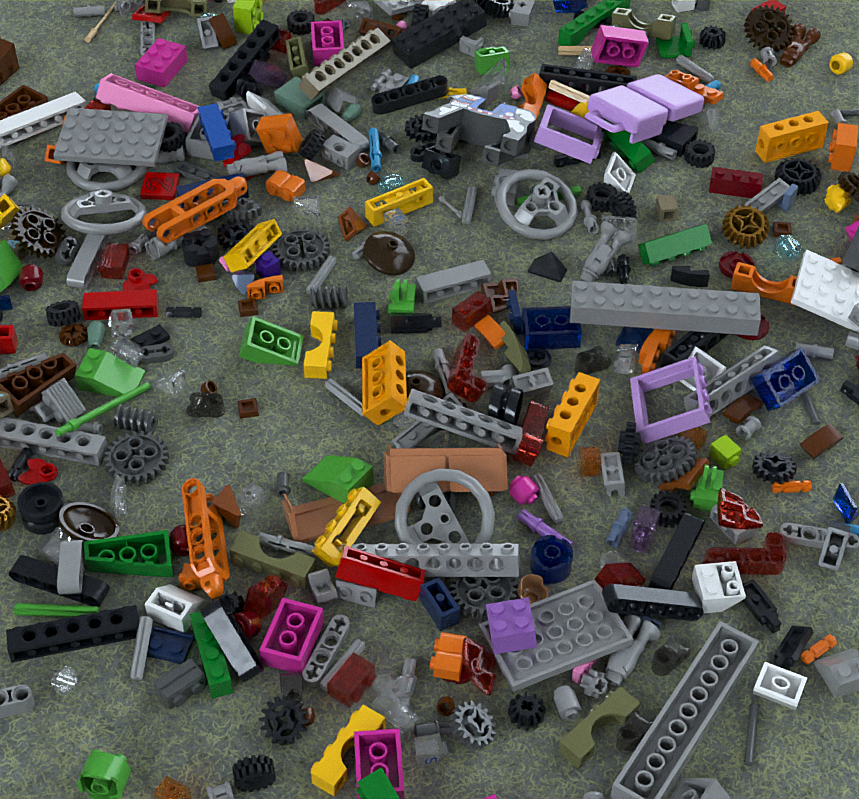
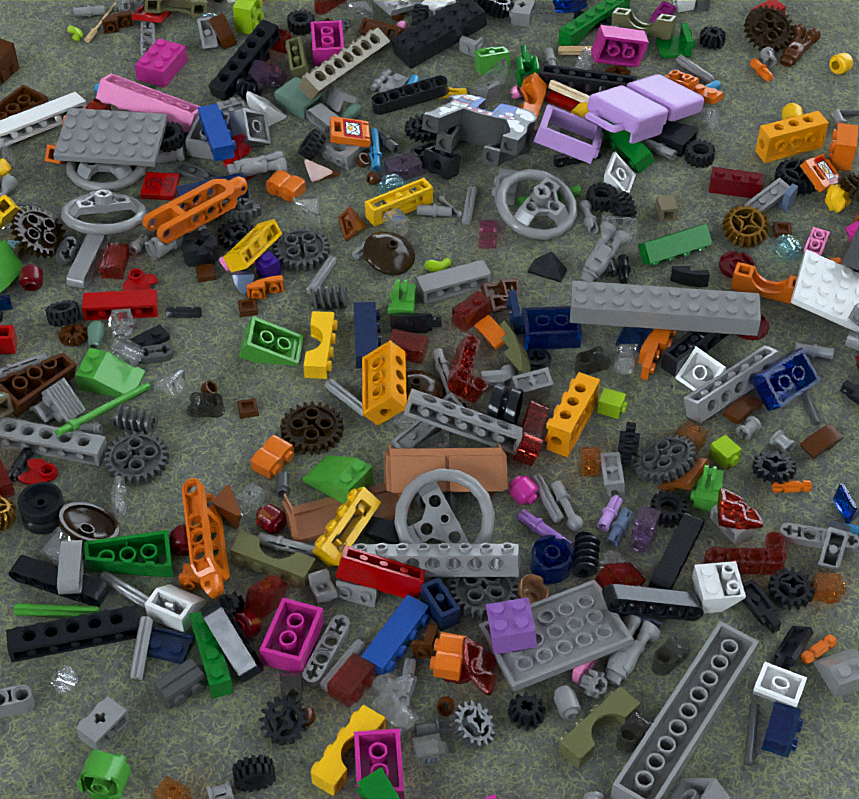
(77, 33): none -> lime arm
(102, 724): none -> light grey brick
(114, 22): none -> reddish brown slope
(124, 588): none -> light grey axle
(271, 519): none -> dark red head
(272, 456): none -> orange brick
(279, 133): orange brick -> none
(312, 427): none -> dark brown gear
(352, 132): none -> orange container
(381, 530): none -> black slope
(397, 634): none -> blue brick
(405, 165): none -> clear purple brick
(413, 344): none -> clear red brick
(425, 648): none -> reddish brown bracket
(434, 210): none -> light grey pin
(435, 266): none -> lime arm
(488, 234): none -> clear pink slope
(526, 65): none -> green plant
(550, 57): none -> light grey pin
(574, 521): none -> light grey pin
(585, 555): none -> black piece
(609, 513): none -> lavender axle
(612, 403): none -> lime brick
(662, 377): lavender window -> none
(663, 8): none -> magenta plate
(781, 730): none -> clear blue brick
(782, 442): none -> light grey bush
(791, 110): none -> yellow head
(791, 588): none -> black gear
(817, 241): none -> bright pink slope
(824, 169): none -> orange container
(828, 587): none -> clear orange brick

